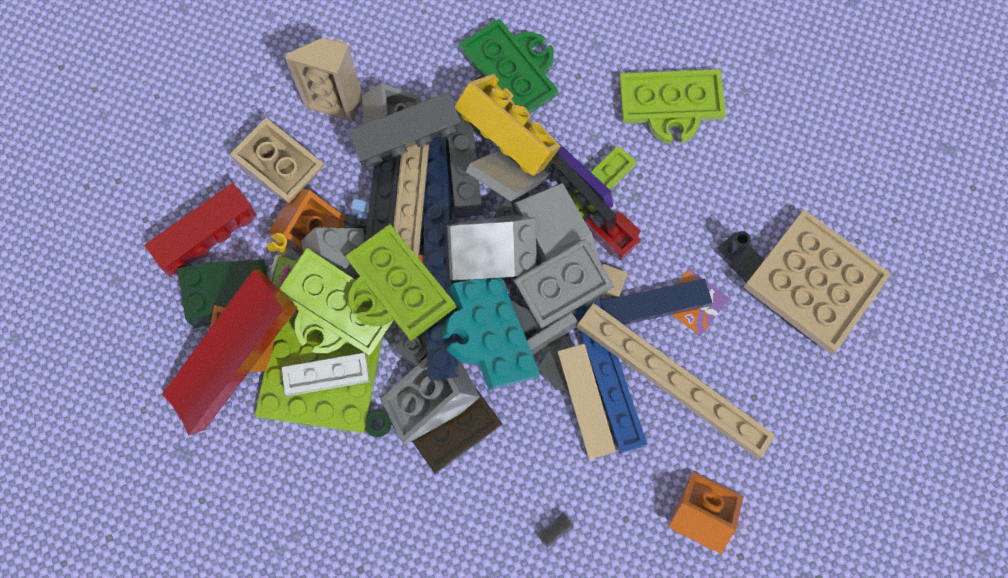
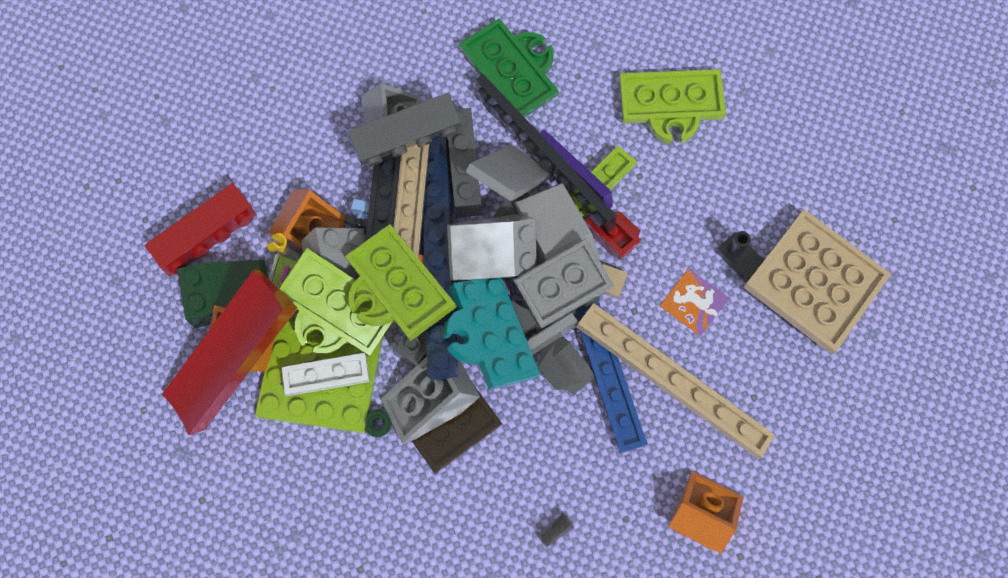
(276, 161): tan slope -> none
(326, 78): tan slope -> none
(507, 124): yellow wedge -> none
(586, 401): tan tile -> none
(659, 302): dark blue tile -> none

